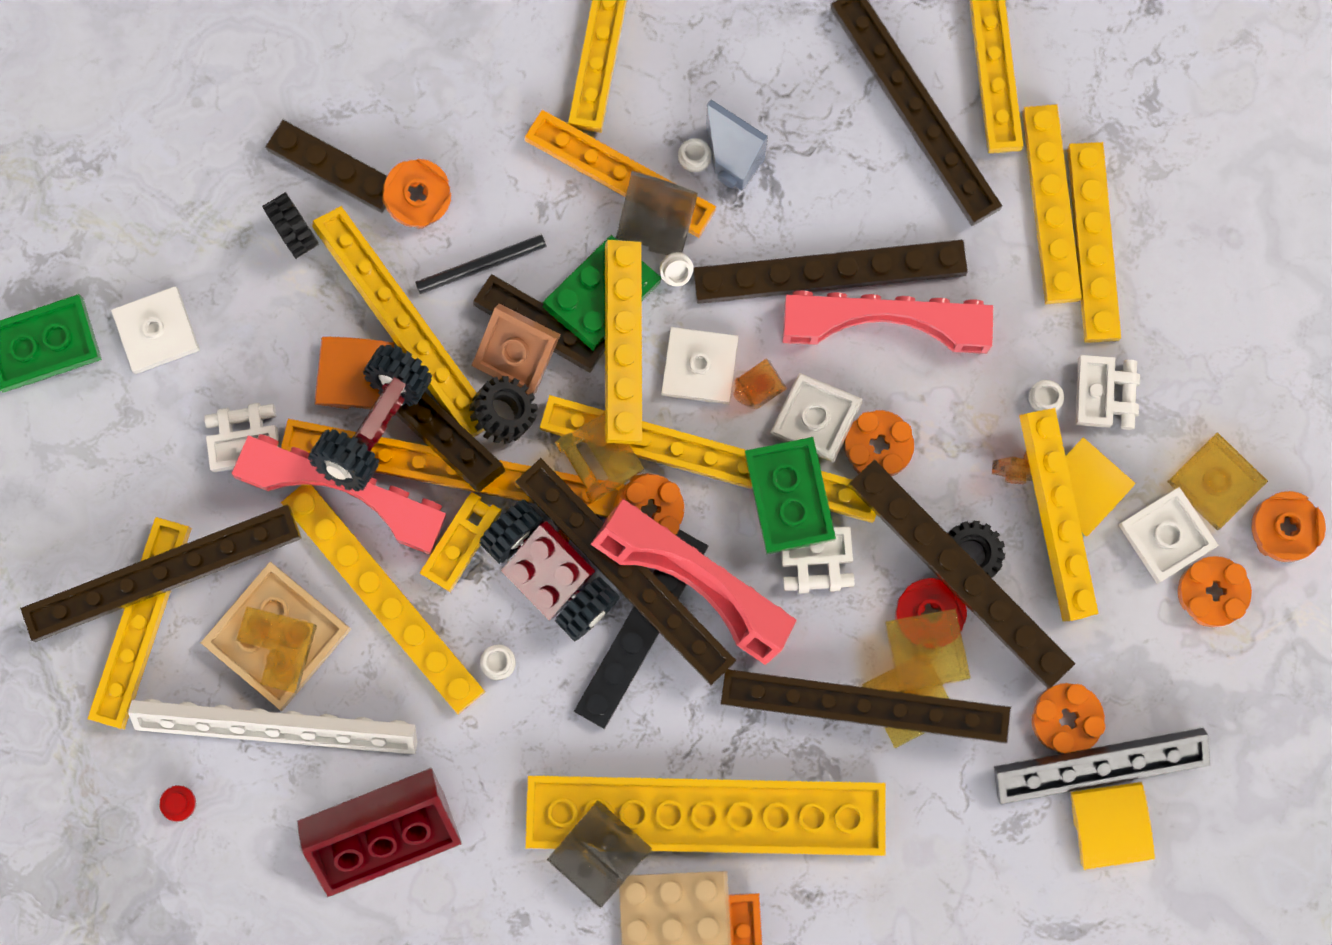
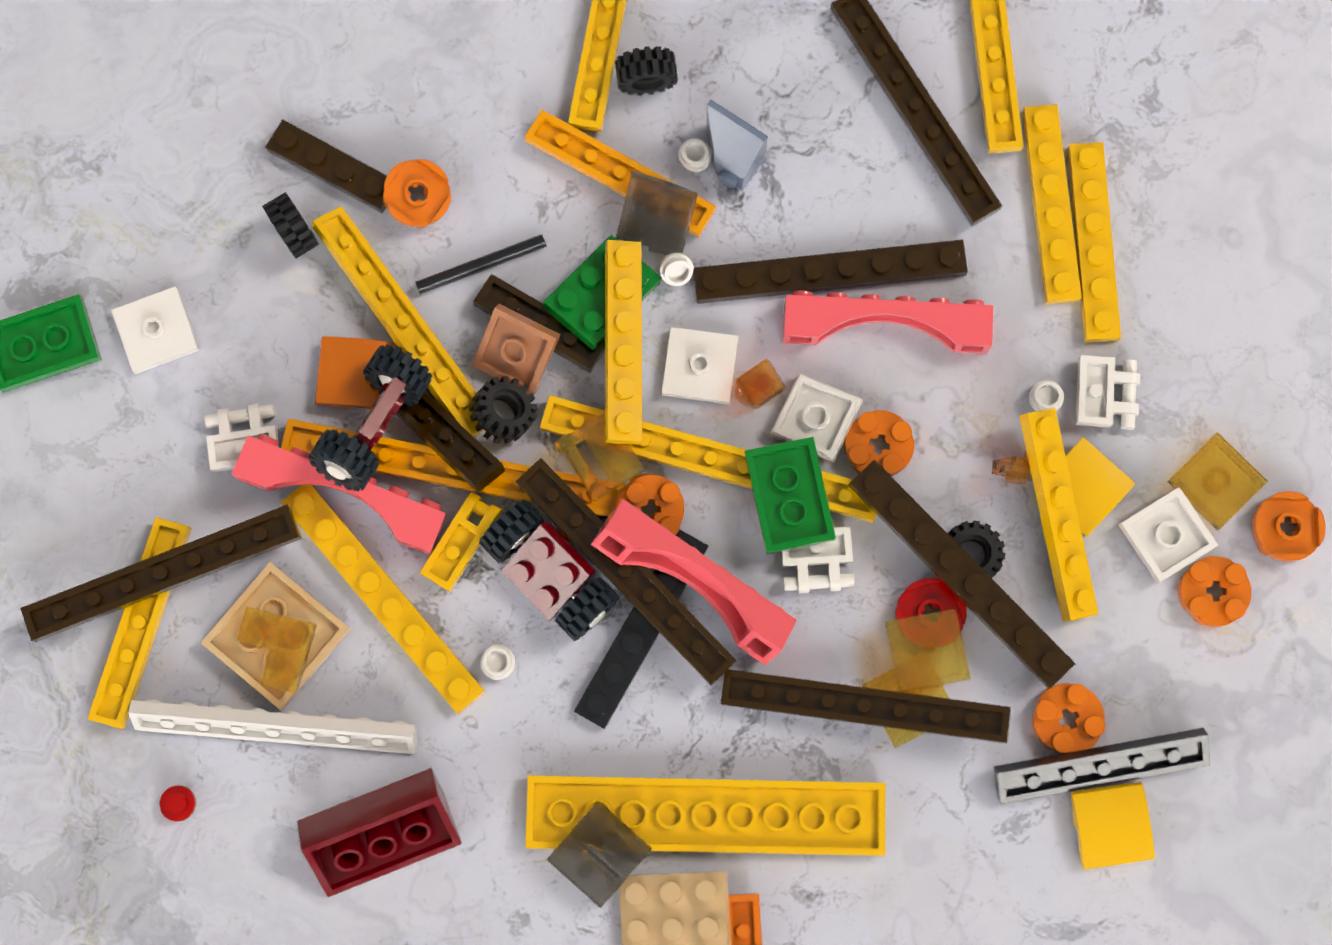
(646, 71): none -> black tyre

